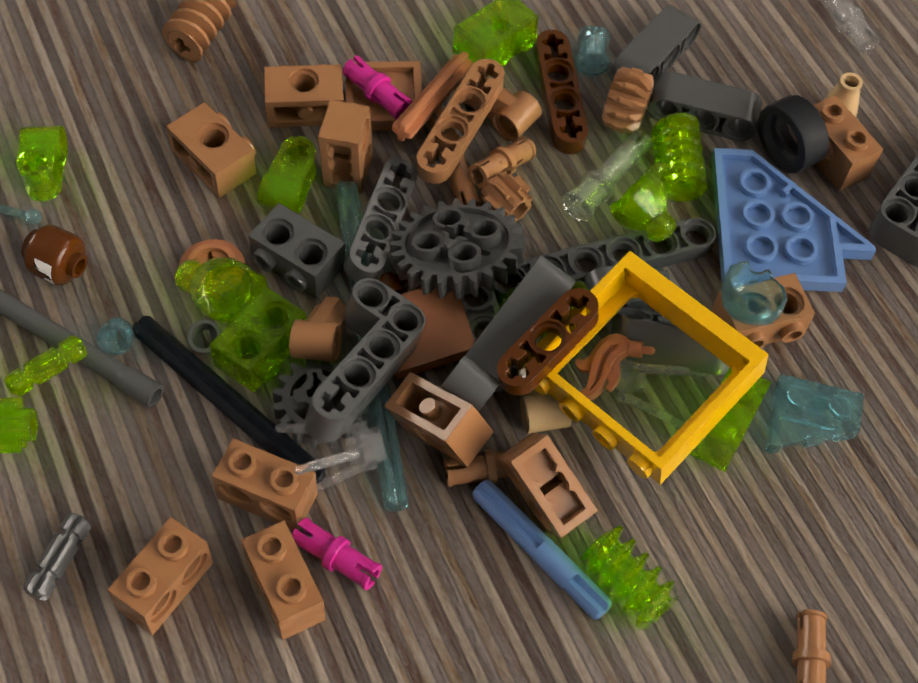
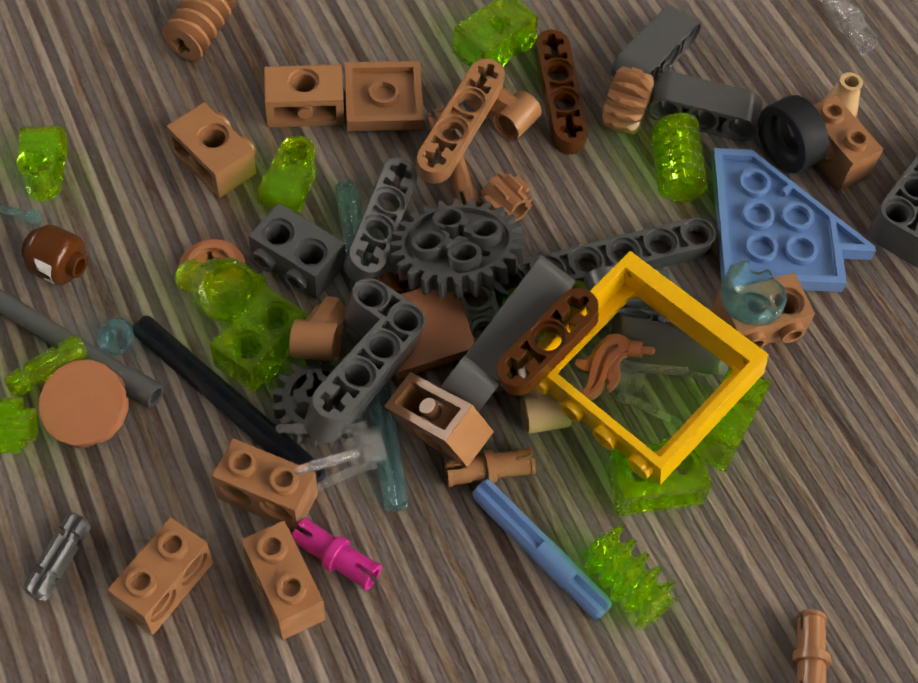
(83, 403): none -> nougat tile
(197, 339): dark grey hinge -> none
(345, 144): medium nougat brick -> none
(376, 86): dark pink pin -> none
(432, 97): nougat axle -> none
(500, 160): medium nougat pin -> none
(547, 484): medium nougat brick -> none
(592, 56): clear light blue bush -> none
(599, 184): clear pin -> none
(645, 206): clear neon green hair -> none
(648, 496): none -> clear neon green brick
(812, 414): clear light blue wing -> none

